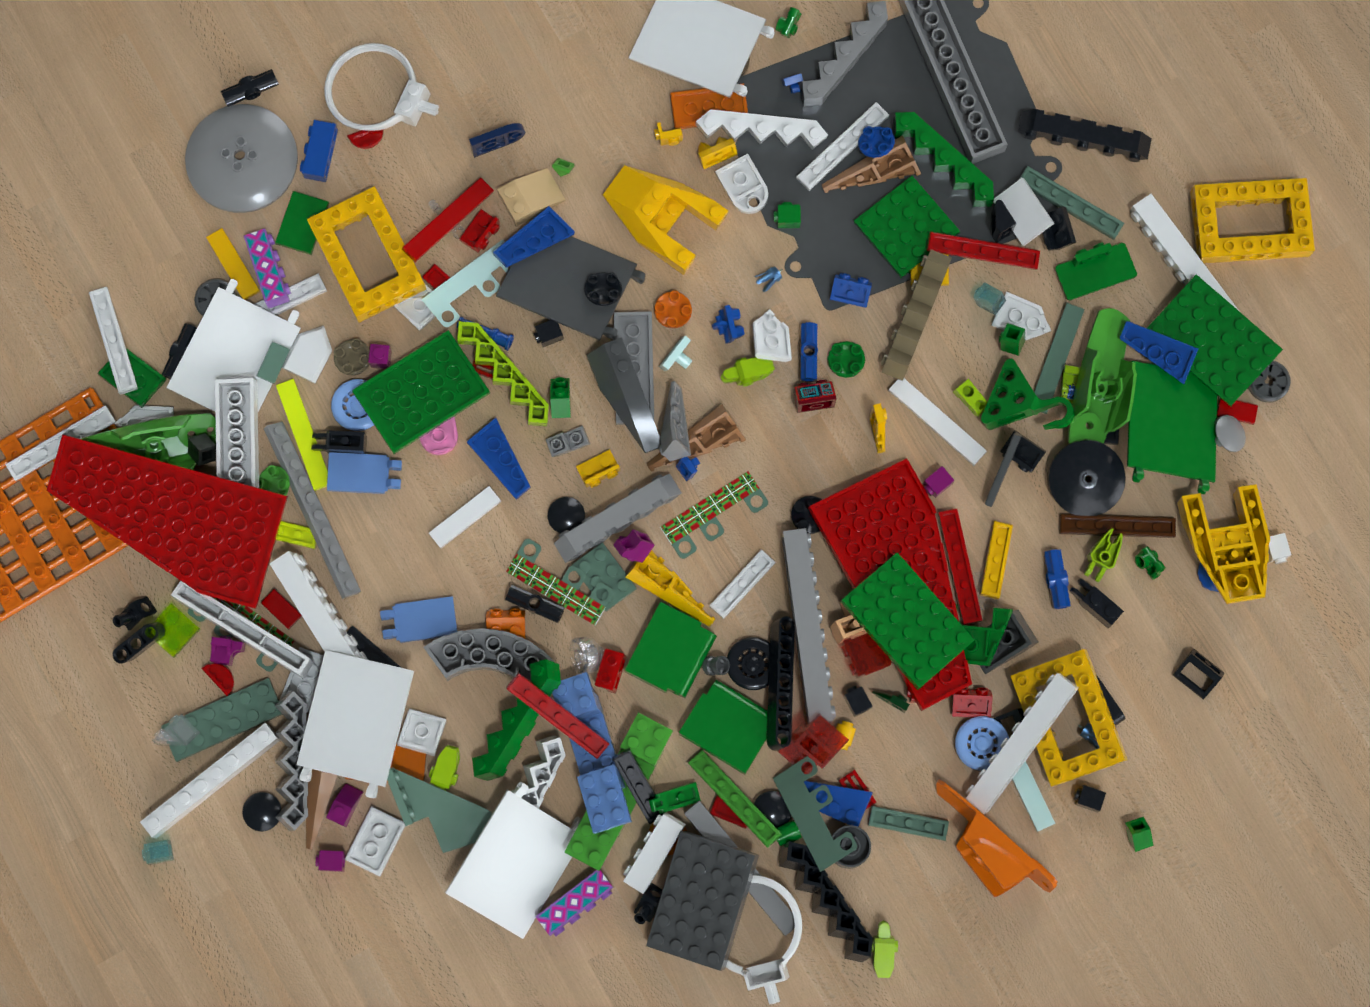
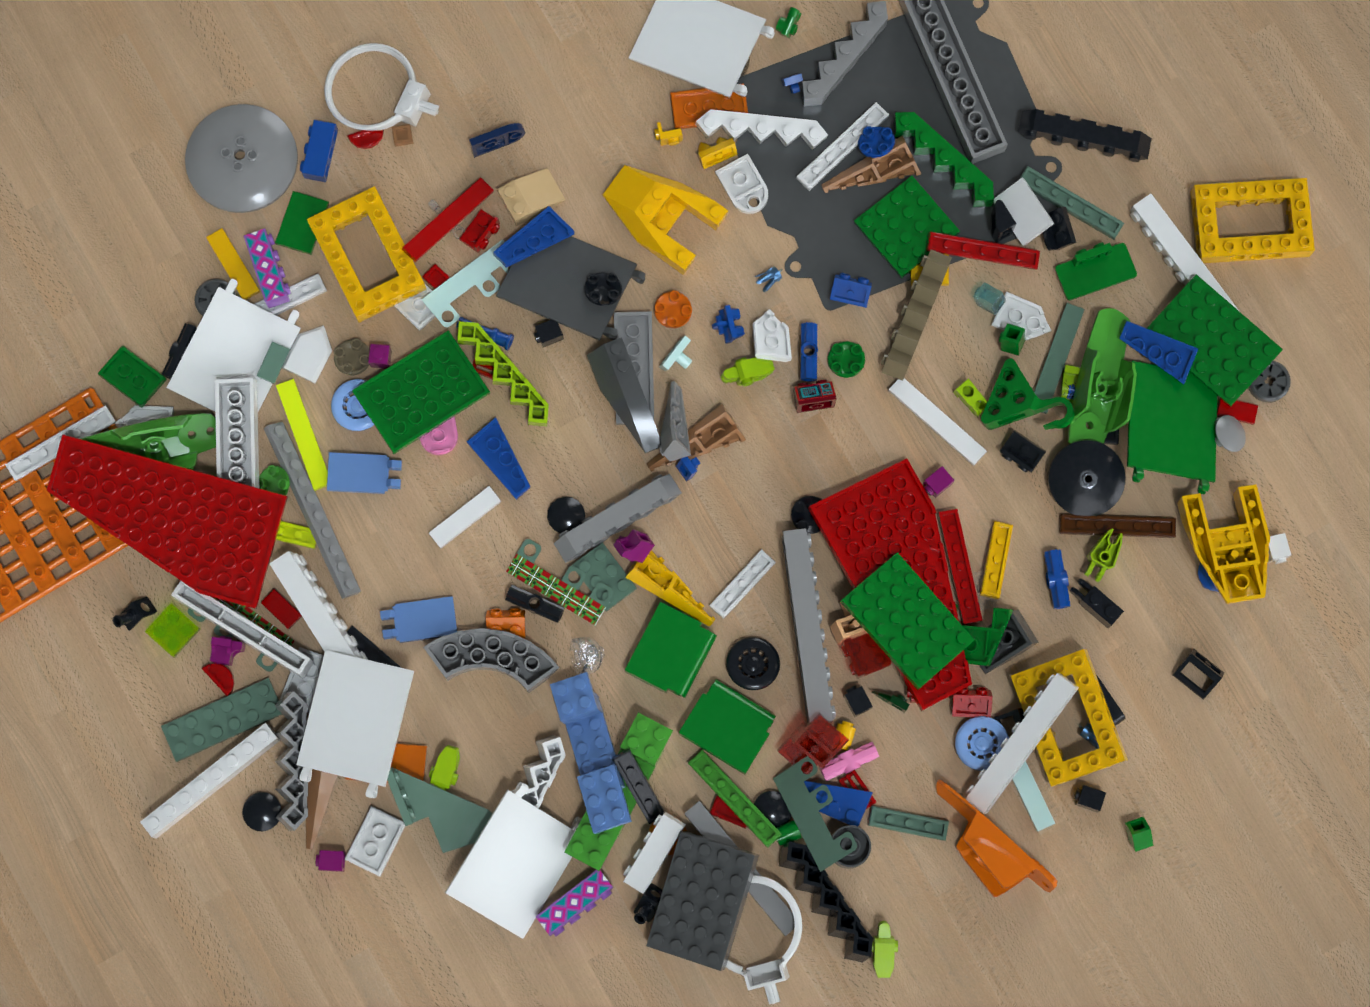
(113, 340): white tile -> none
(131, 647): black beam -> none
(157, 852): clear light blue brick -> none
(177, 733): clear slope -> none
(201, 449): pearl dark grey brick -> none
(249, 88): black piece -> none
(341, 442): black hinge -> none
(344, 805): magenta slope -> none
(402, 135): none -> medium nougat tile
(421, 732): white plate -> none
(516, 724): green brick -> none
(557, 715): red tile -> none
(560, 398): green slope -> none
(563, 167): bright green slope -> none
(568, 441): light grey slope -> none
(598, 468): yellow bracket -> none
(610, 670): red bracket -> none
(675, 798): green hinge -> none
(706, 511): piece -> none
(716, 665): dark grey wheel -> none
(775, 690): black beam -> none
(788, 215): green brick -> none
(849, 761): none -> bright pink piece
(878, 420): yellow wing -> none
(1003, 469): dark grey tile -> none
(1149, 559): green plate -> none

